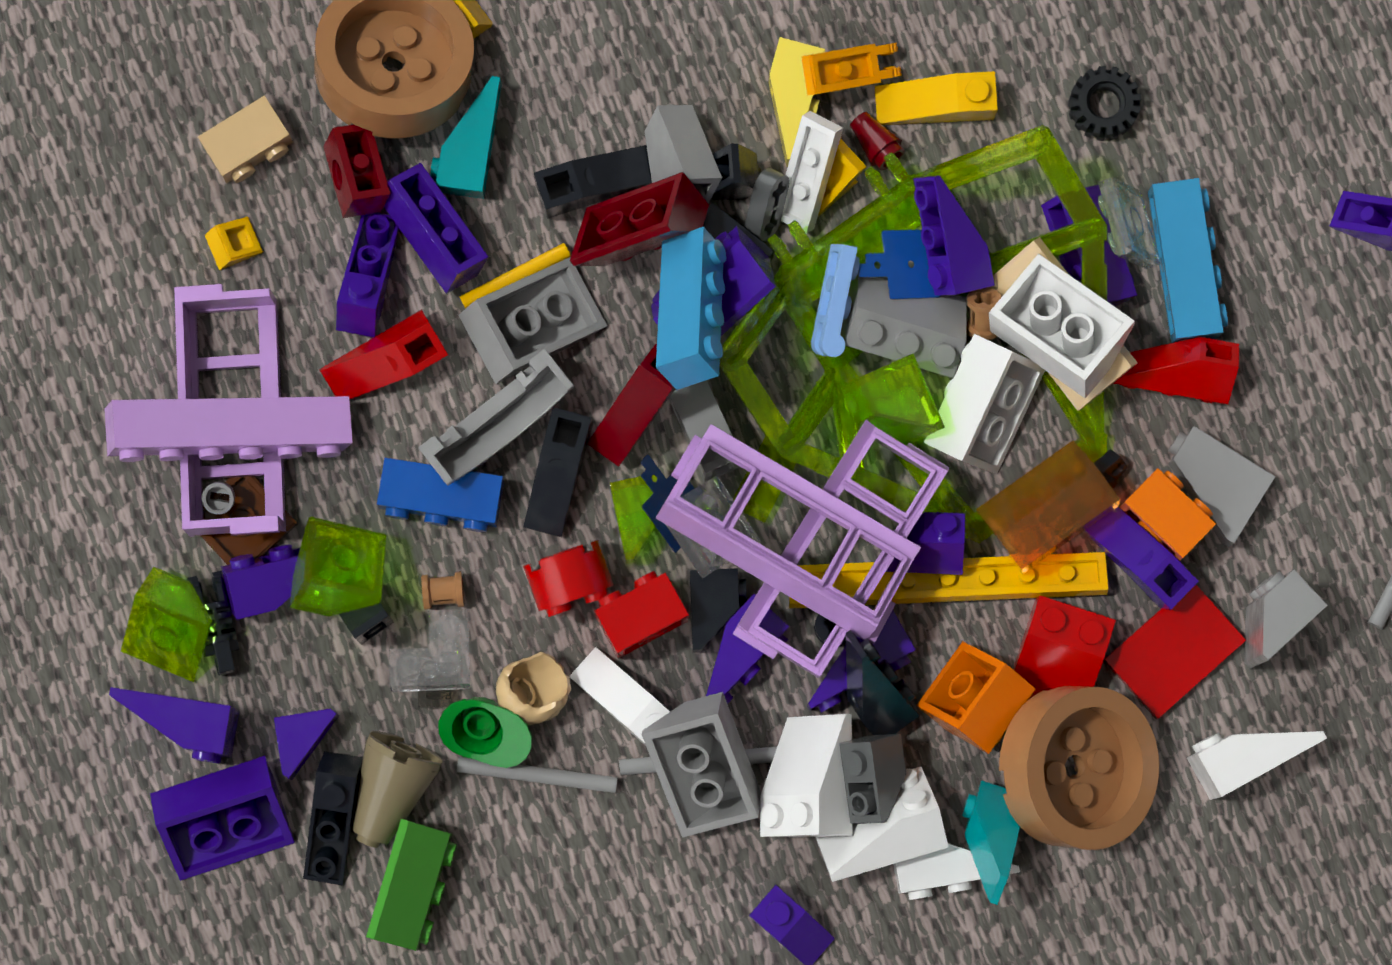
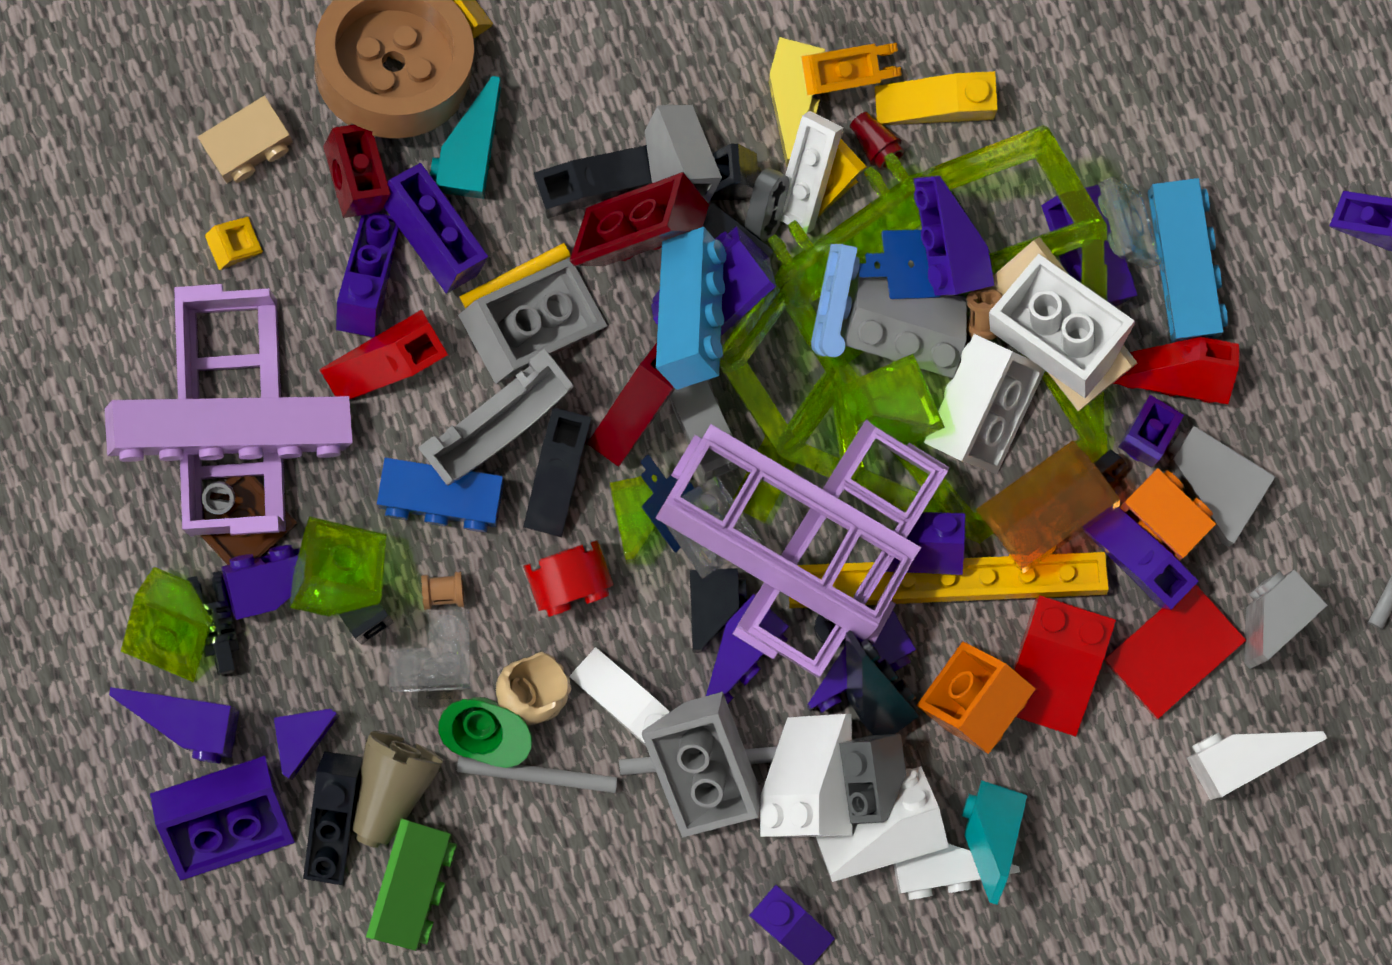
(640, 614): red brick -> none
(1104, 80): black tyre -> none
(1112, 759): medium nougat brick -> none
(1150, 431): none -> dark purple slope

